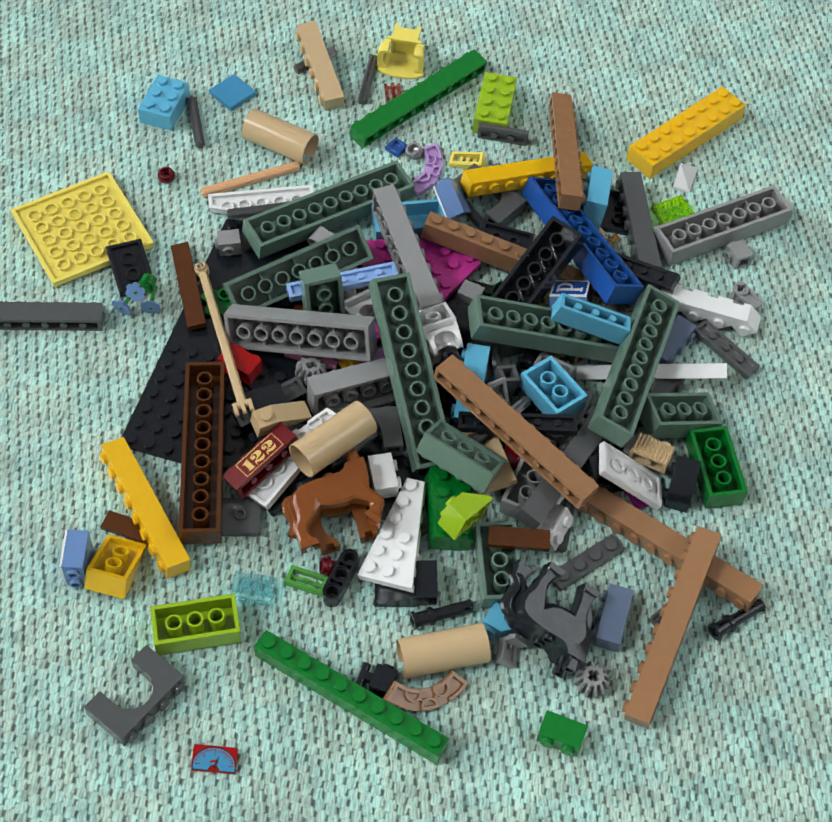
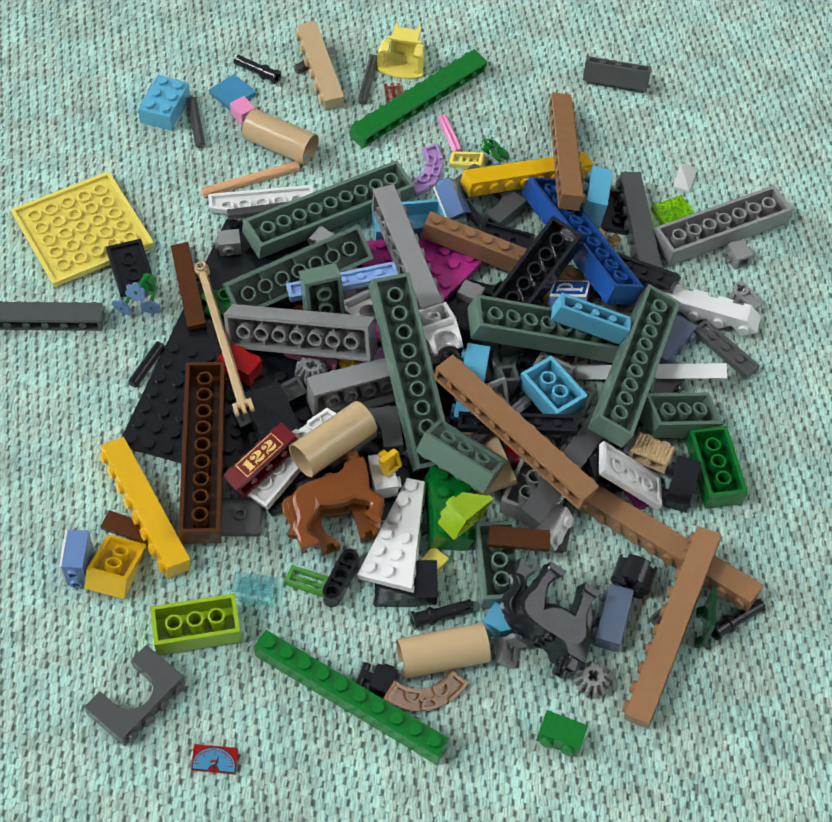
(146, 364): none -> black axle
(166, 171): dark red plate -> none
(240, 109): none -> bright pink brick
(263, 71): none -> black pin
(289, 414): tan slope -> none
(326, 565): dark red plate -> none
(389, 461): none -> yellow tile
(396, 147): blue tile -> none
(413, 150): light grey tile -> none
(435, 554): none -> light yellow tile
(449, 133): none -> bright pink axle
(493, 147): none -> green plate
(495, 100): lime brick -> none
(503, 134): dark grey tile -> none
(589, 561): dark grey plate -> none
(617, 73): none -> dark grey brick
(635, 574): none -> black brick
(685, 132): yellow brick -> none
(708, 612): none -> dark green flag

